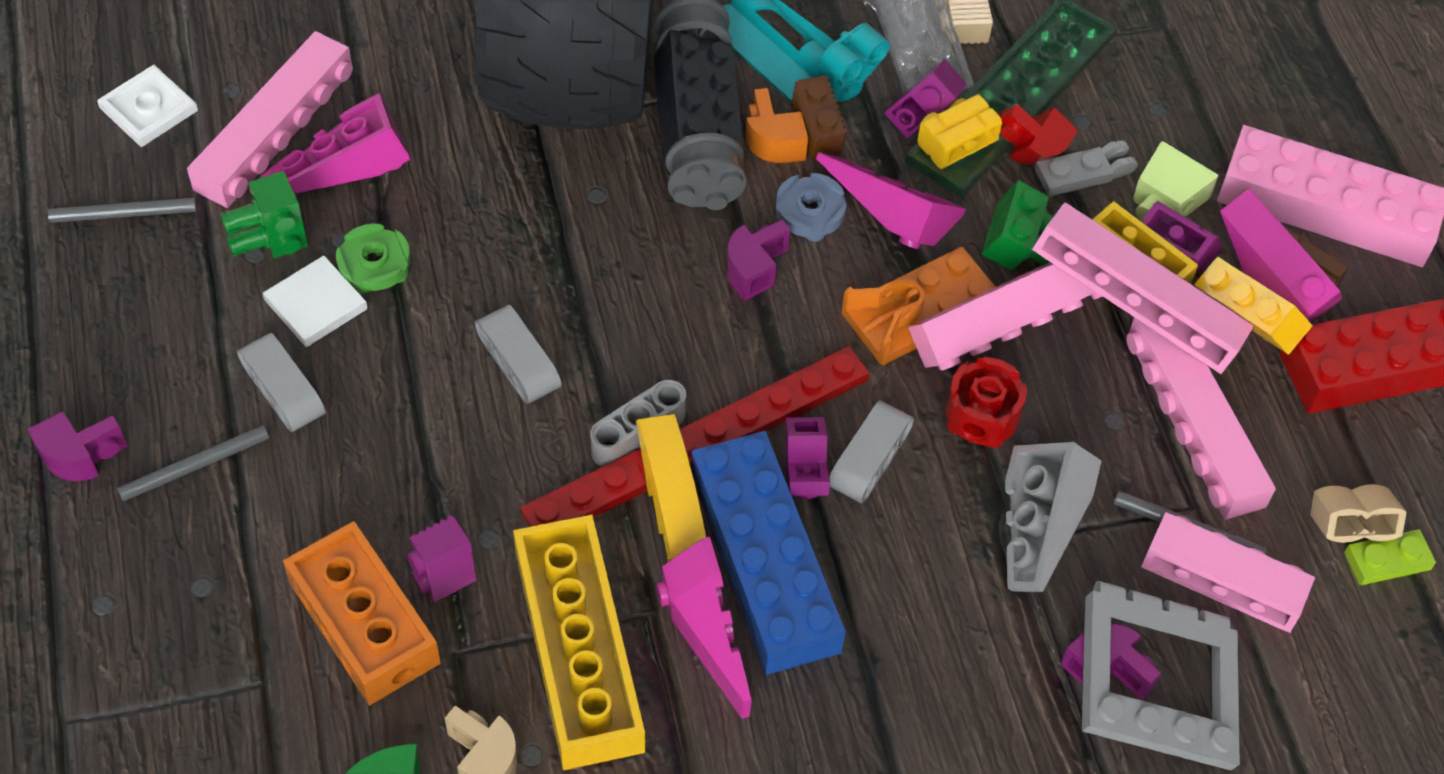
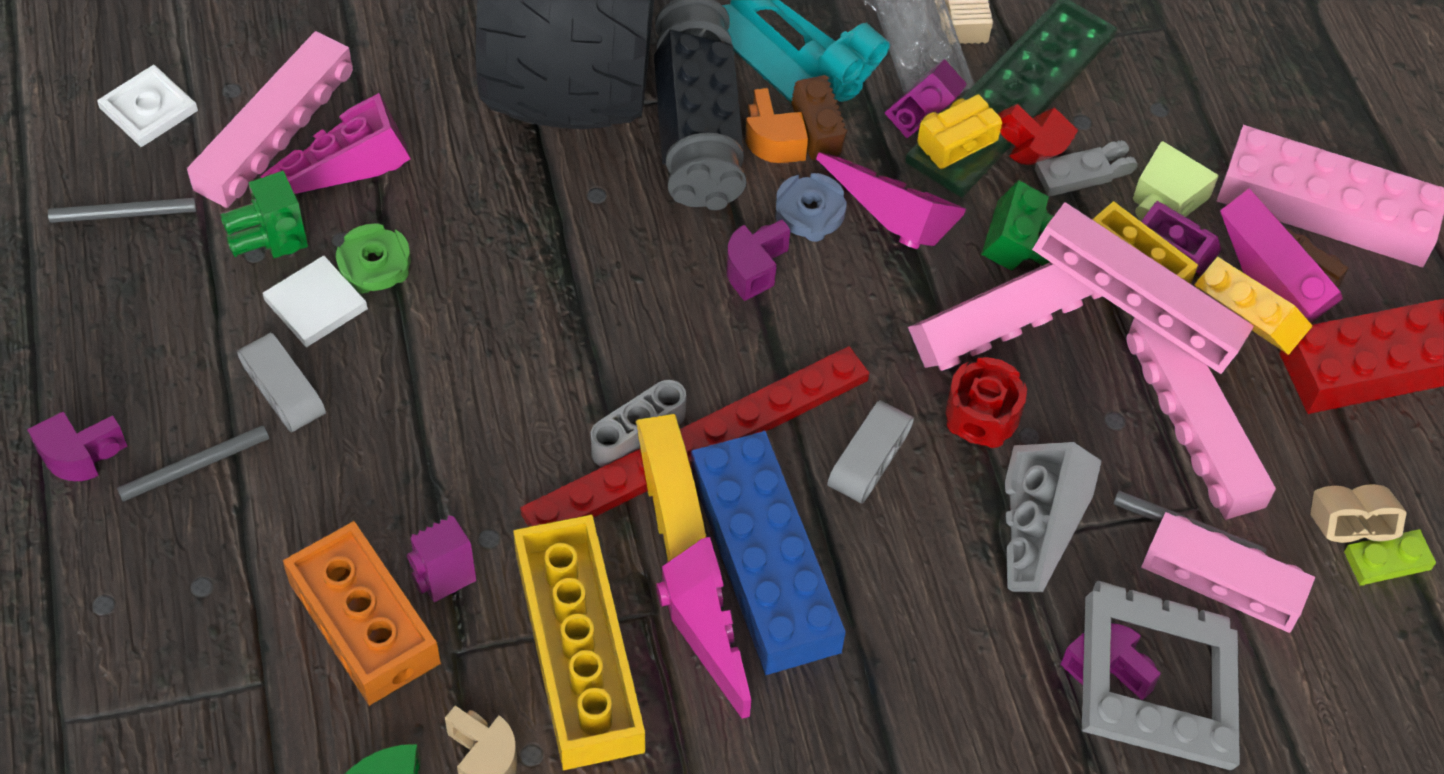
(518, 354): light grey beam -> none
(806, 457): magenta brick -> none
(886, 312): orange plate -> none

